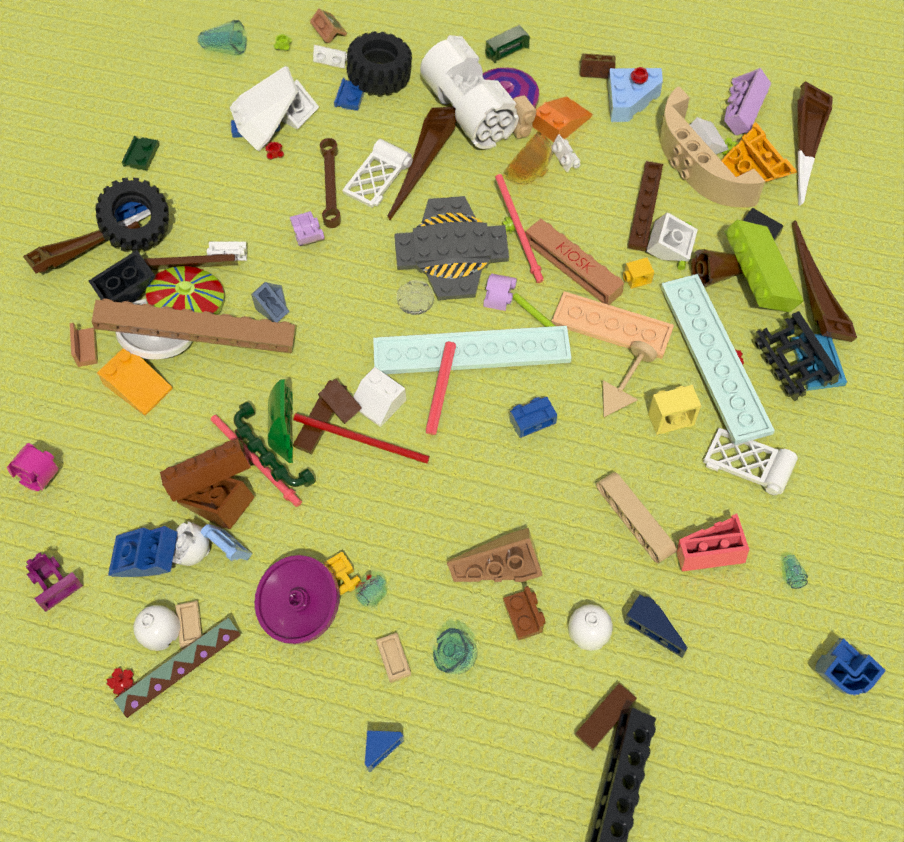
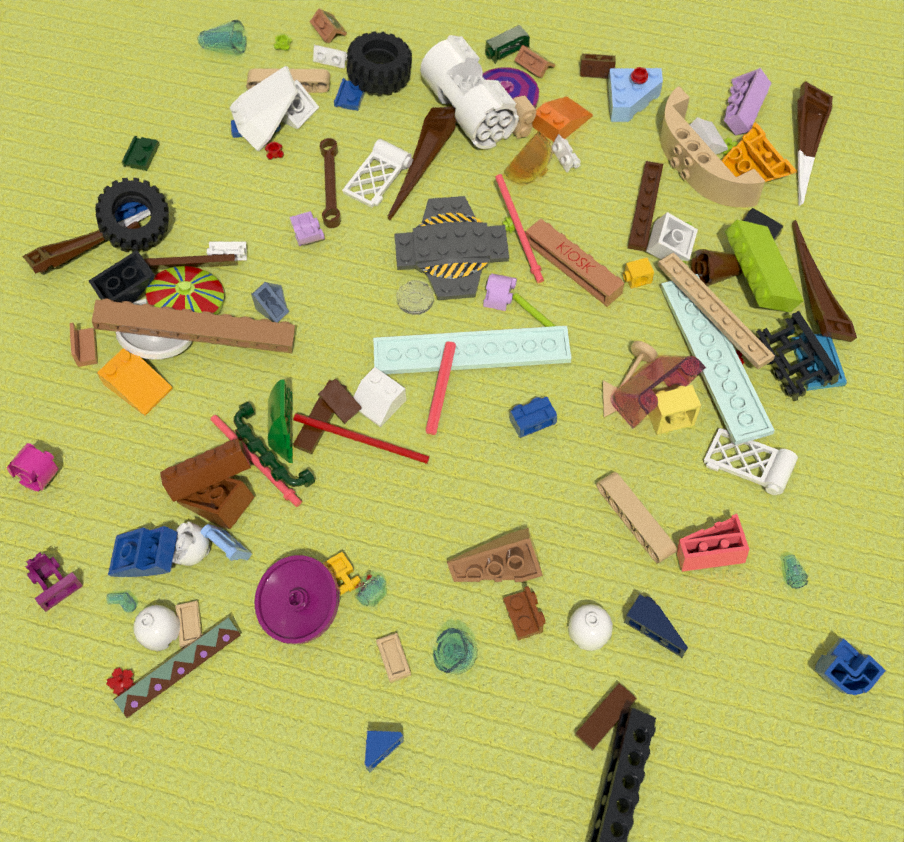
(124, 599): none -> clear light blue arm
(311, 79): none -> tan beam
(533, 61): none -> nougat panel
(611, 323): light nougat tile -> none
(636, 398): none -> windscreen
(716, 311): none -> tan plate

